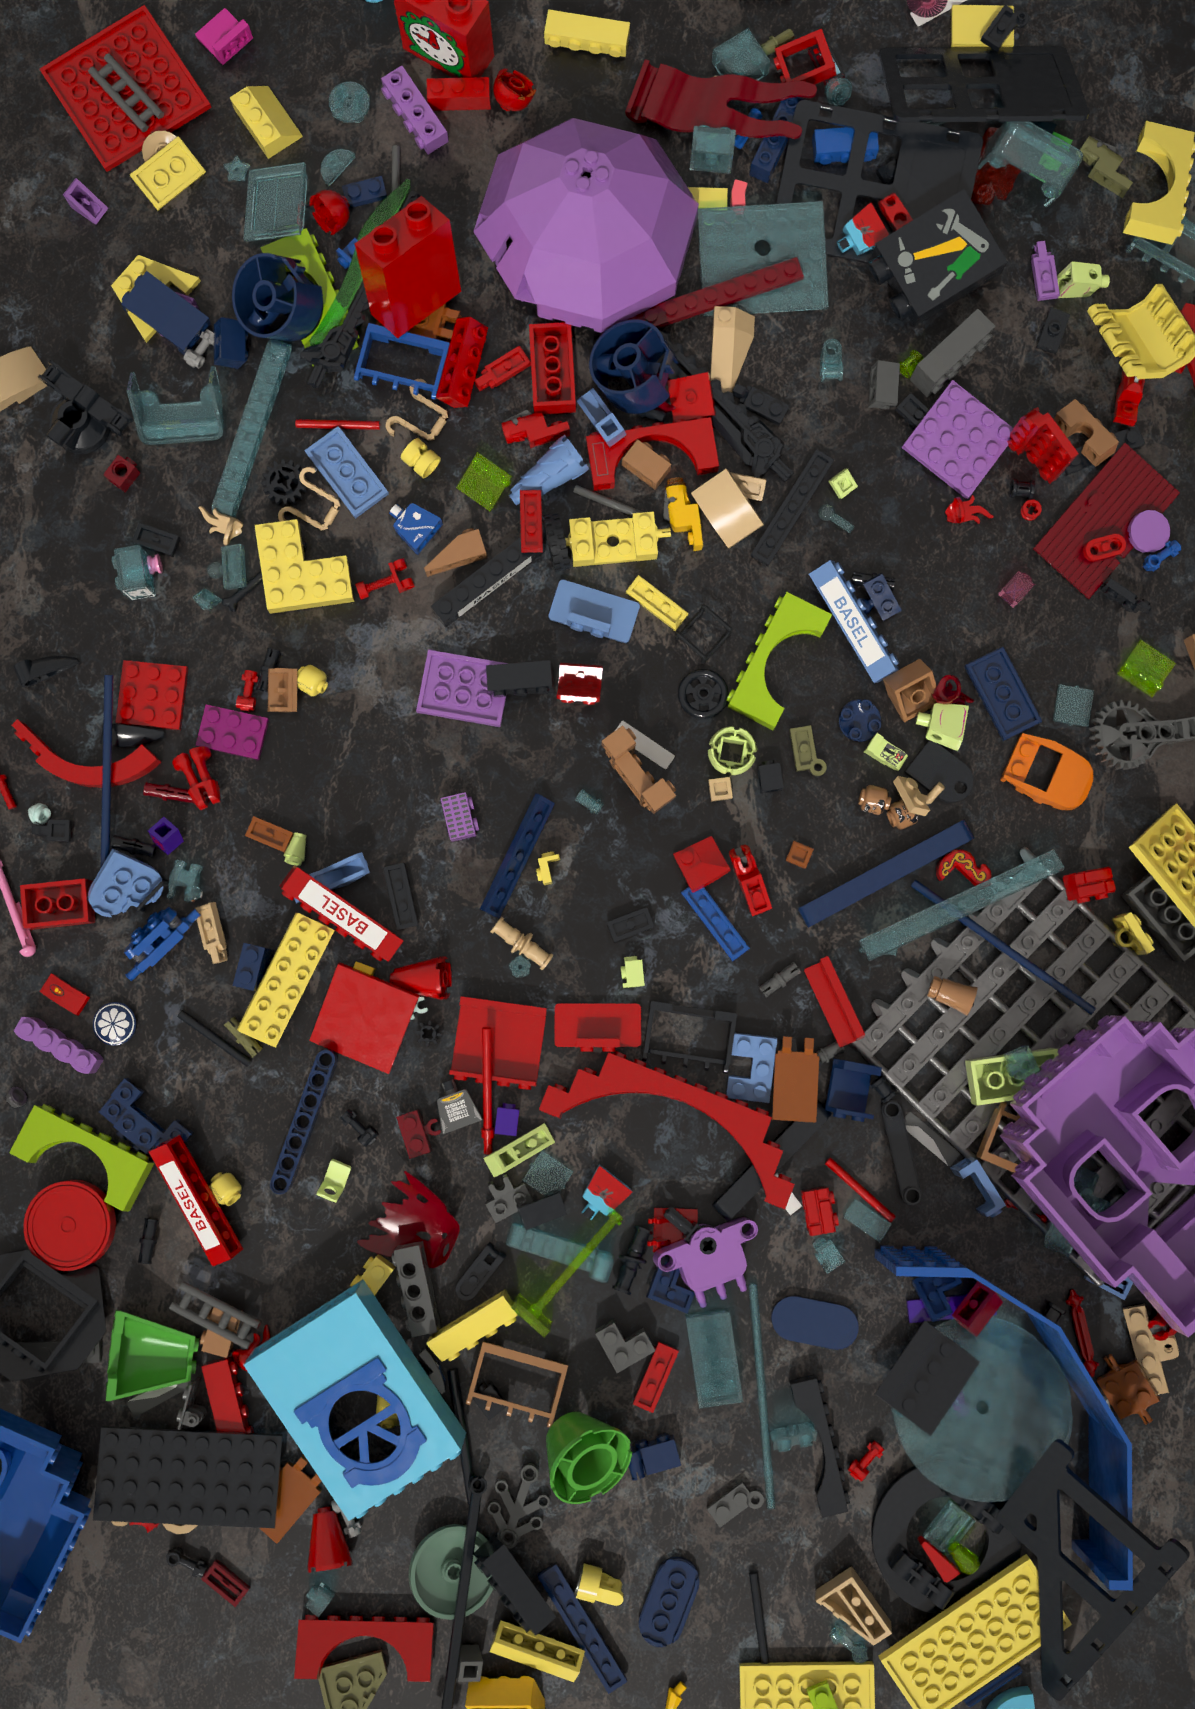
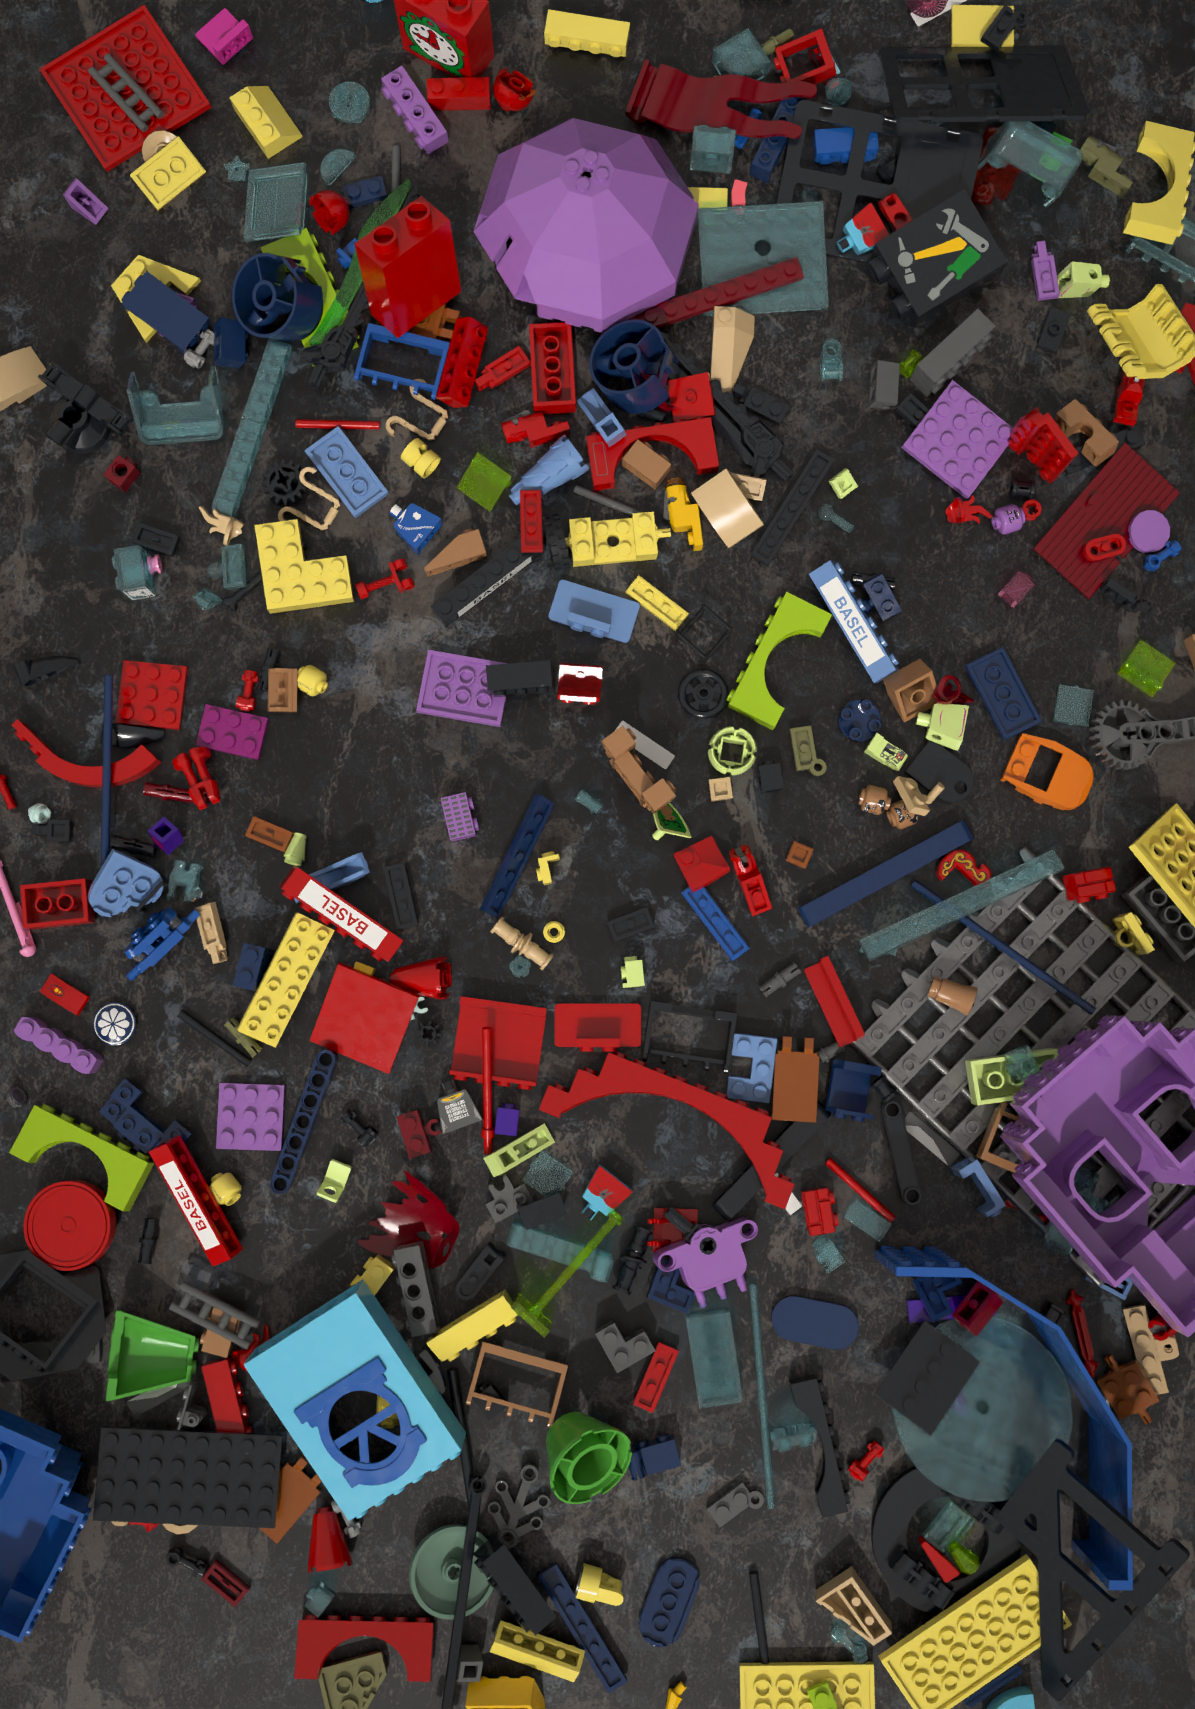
(250, 1116): none -> medium lavender plate
(554, 924): none -> light yellow plate
(670, 822): none -> shield
(1008, 519): none -> medium lavender head

